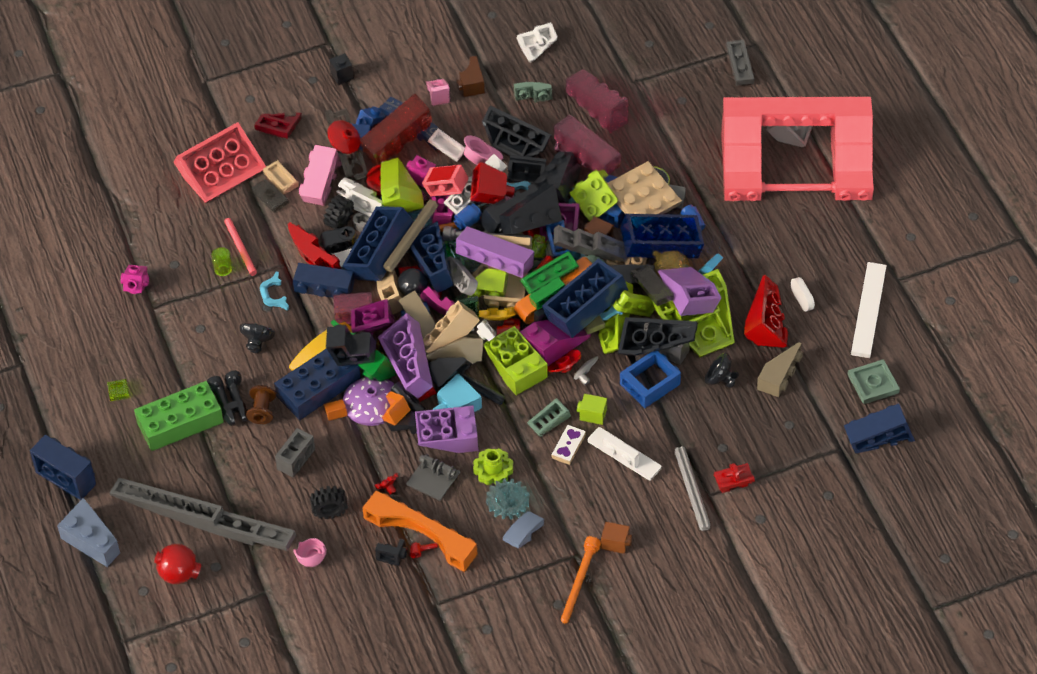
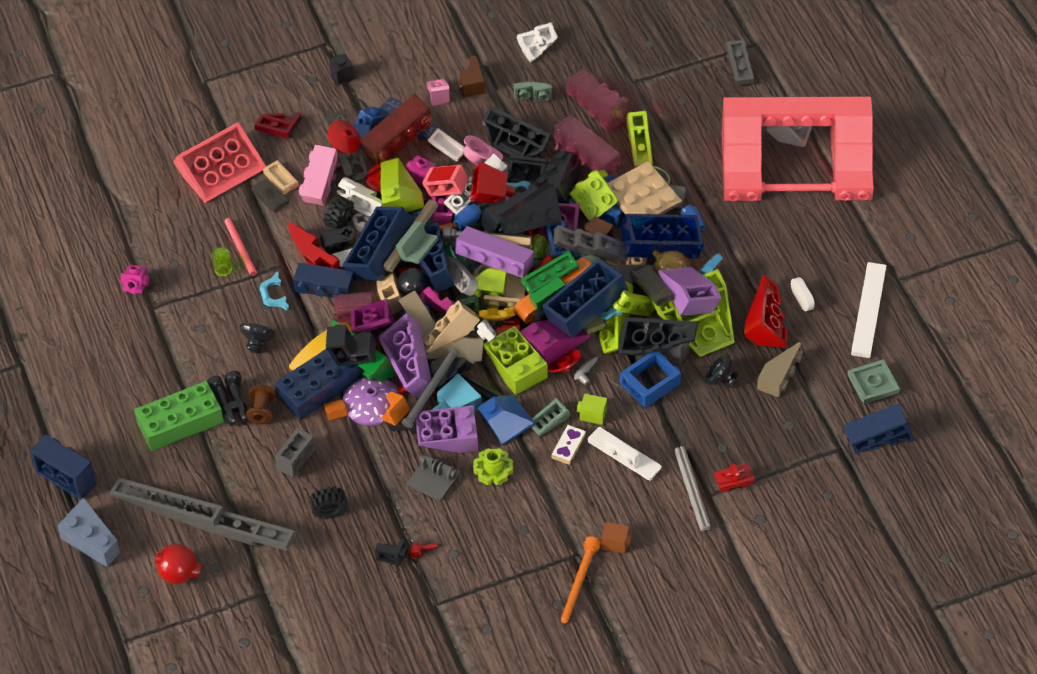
(118, 390): clear neon green tile -> none
(310, 552): bright pink hair -> none
(387, 512): orange arch -> none
(388, 484): red plant -> none
(408, 422): none -> dark grey bar
(410, 398): black pin -> none
(415, 243): none -> sand green panel
(505, 417): none -> blue slope
(507, 499): clear light blue gear -> none
(522, 529): sand blue slope -> none
(639, 137): none -> lime slope

